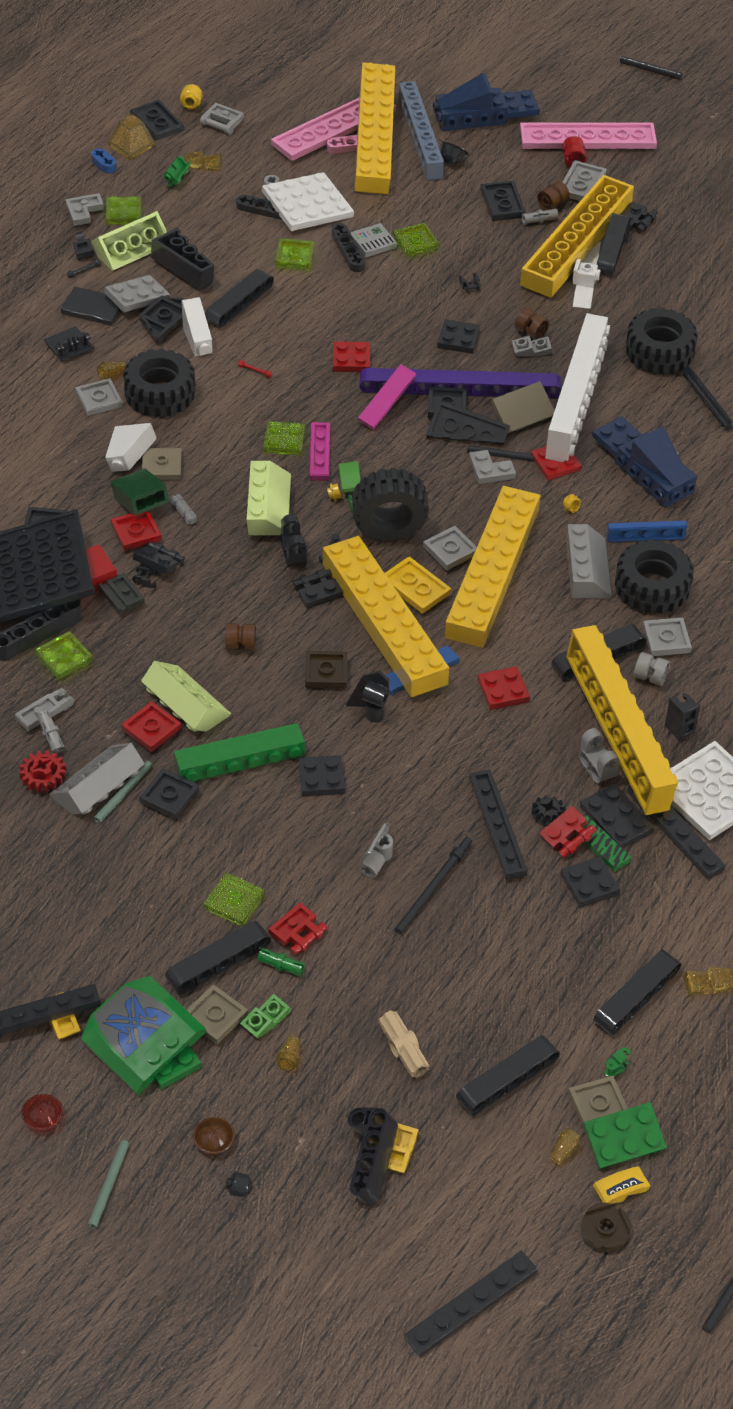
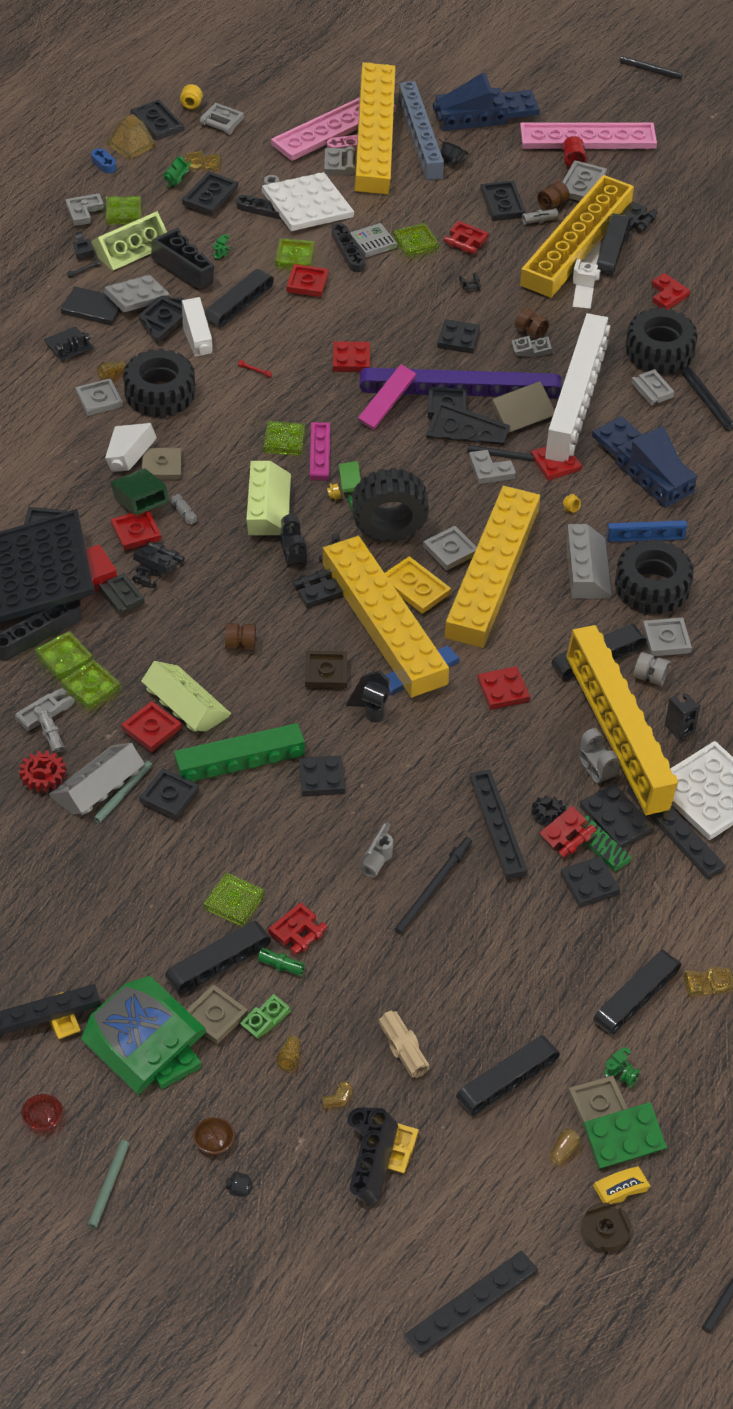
(91, 684): none -> clear neon green plate
(210, 193): none -> black plate
(220, 248): none -> green piece
(307, 280): none -> red plate
(333, 161): none -> light grey plate
(340, 1096): none -> clear yellow arm
(469, 234): none -> red plate
(630, 1076): none -> green bush
(653, 387): none -> light grey plate
(670, 291): none -> red plate

